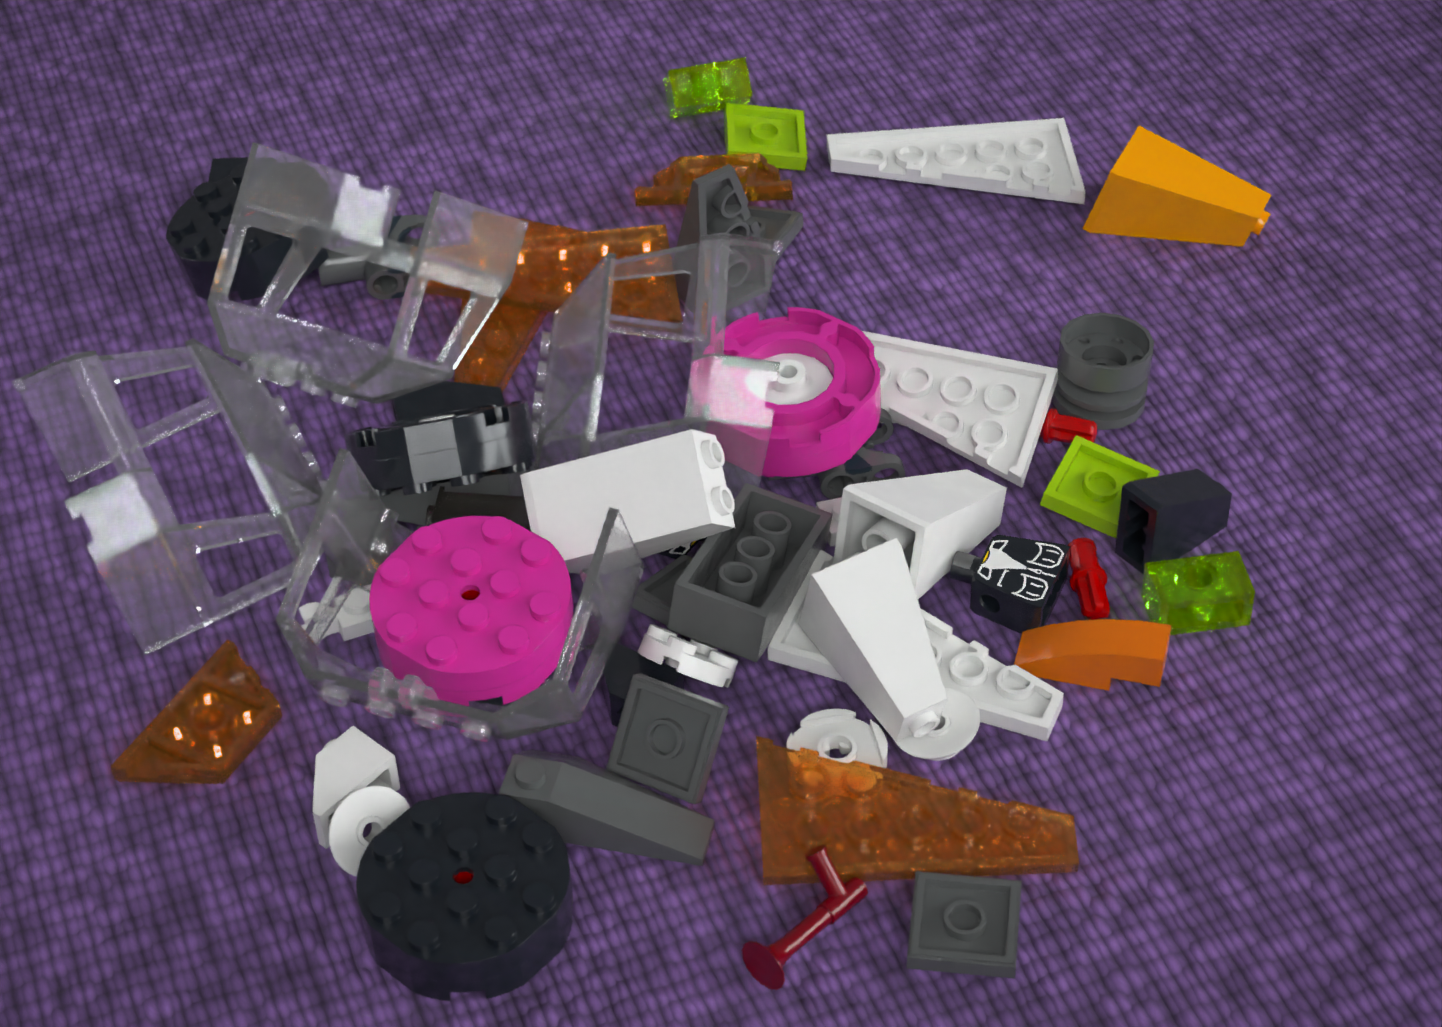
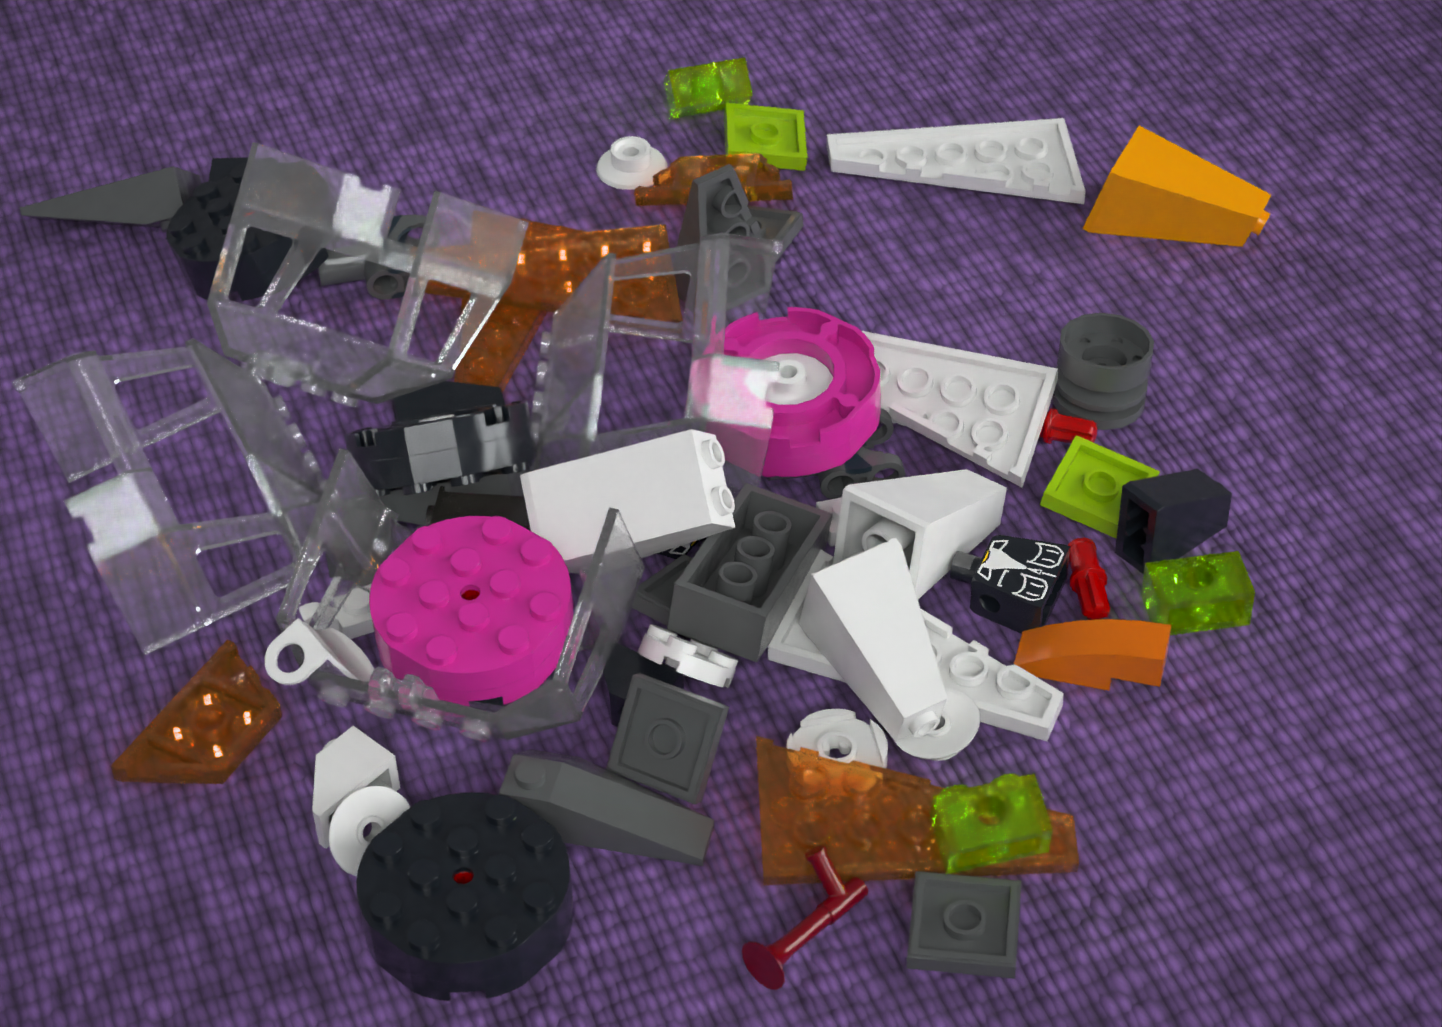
(134, 201): none -> dark grey wedge
(317, 648): none -> white piece
(630, 164): none -> white piece
(971, 843): none -> clear neon green brick

